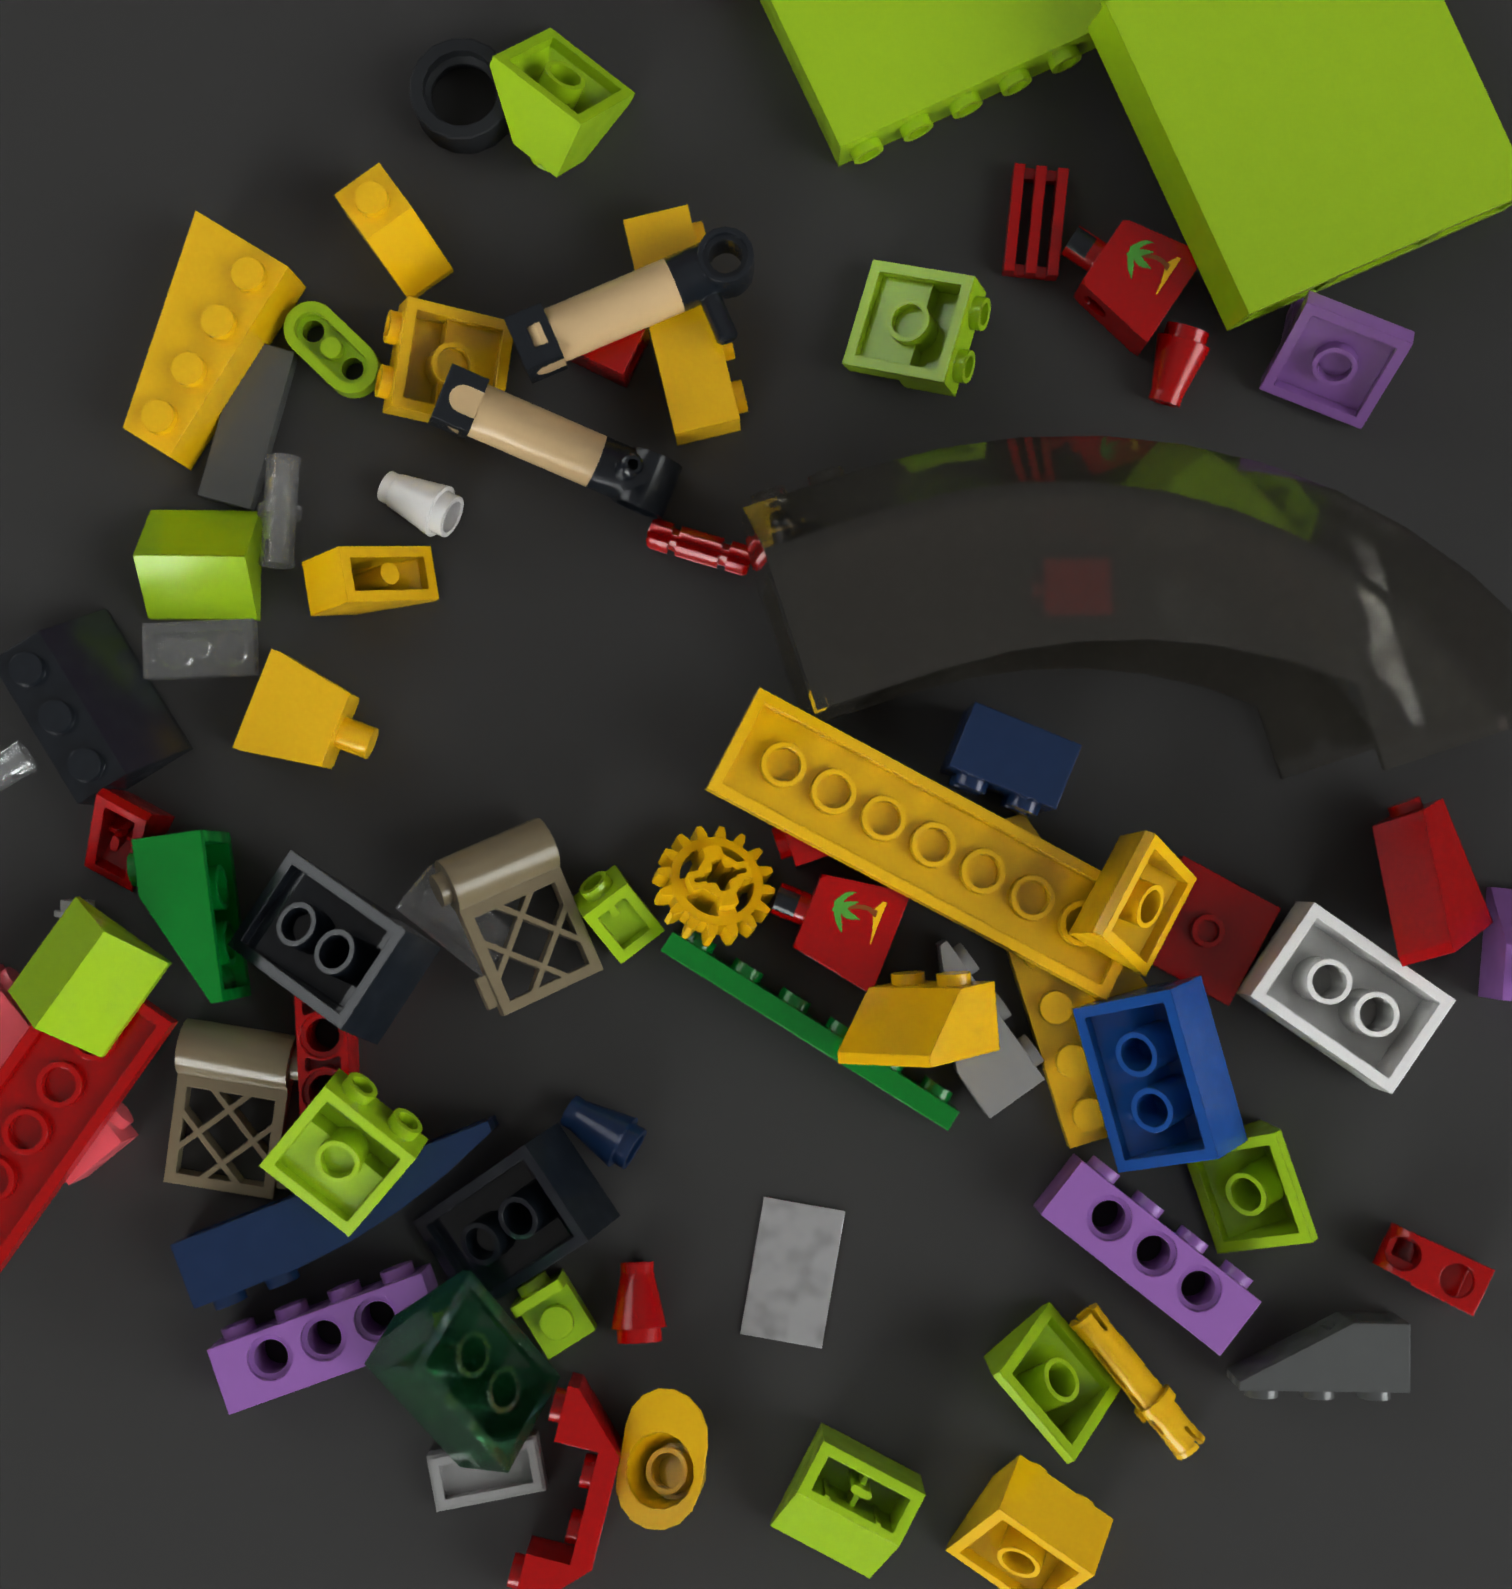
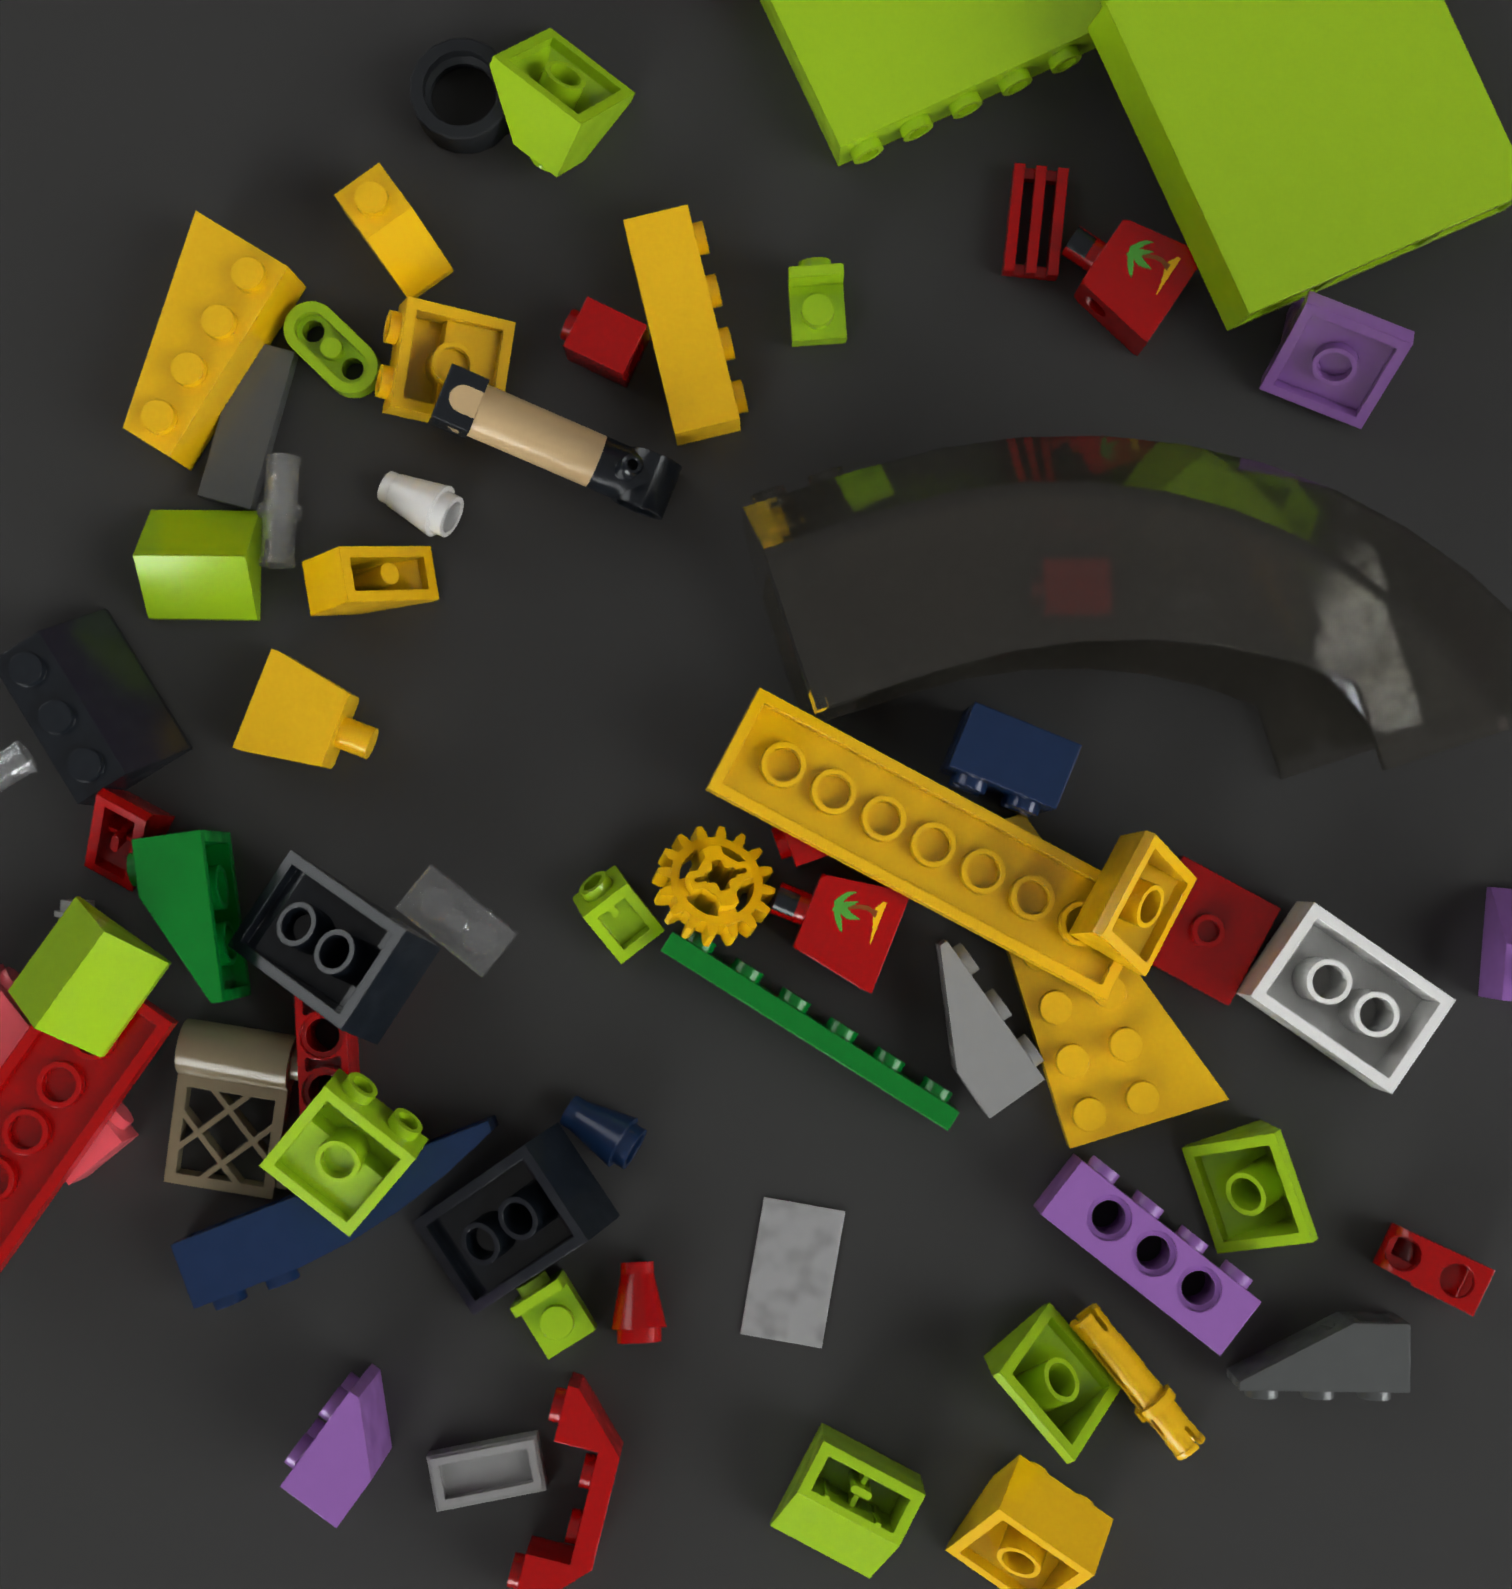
(200, 649): clear plate -> none
(251, 1377): medium lavender brick -> none
(341, 1456): none -> medium lavender slope
(465, 1373): clear green slope -> none
(495, 874): dark tan piece -> none
(635, 302): piece -> none
(662, 1459): yellow piece -> none
(698, 547): red axle -> none
(817, 302): none -> lime bracket
(917, 327): lime plate -> none
(923, 1021): yellow slope -> none
(1160, 1076): blue slope -> none
(1176, 362): red cone -> none
(1427, 881): red slope -> none

